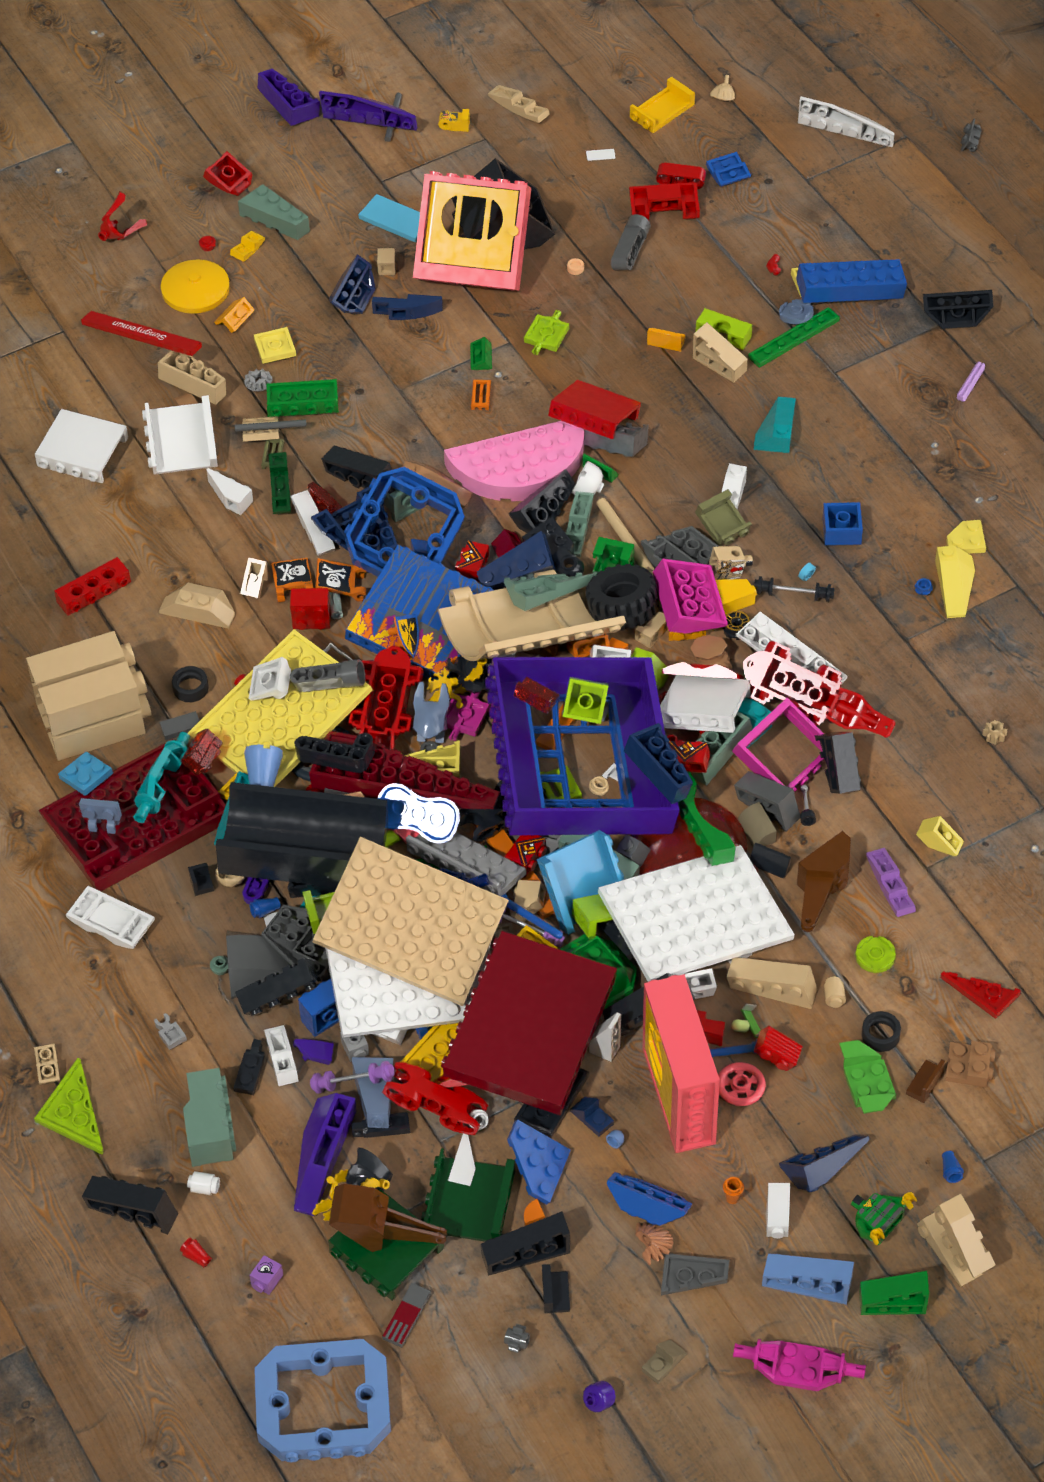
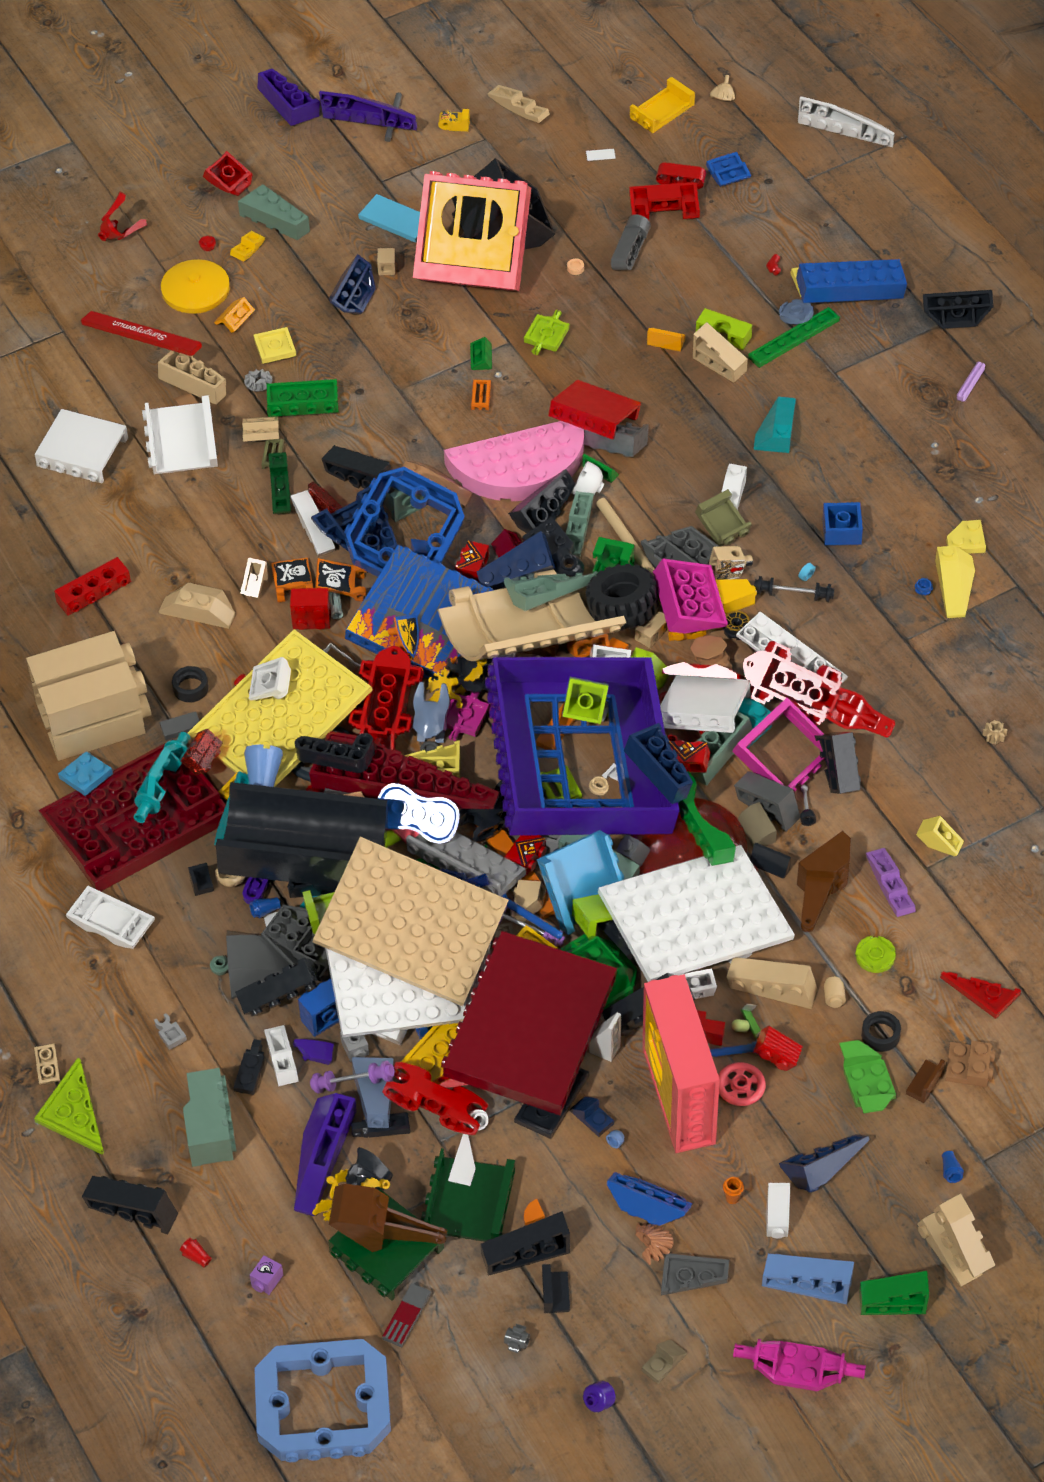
(101, 809): sand blue plate -> none
(203, 1183): white brick -> none
(231, 493): white slope -> none
(270, 425): dark grey bar -> none
(329, 676): dark grey beam -> none
(405, 309): dark blue slope -> none
(536, 695): clear red bracket -> none
(538, 1160): blue plate -> none
(880, 1214): torso -> none
(972, 134): dark grey hinge -> none

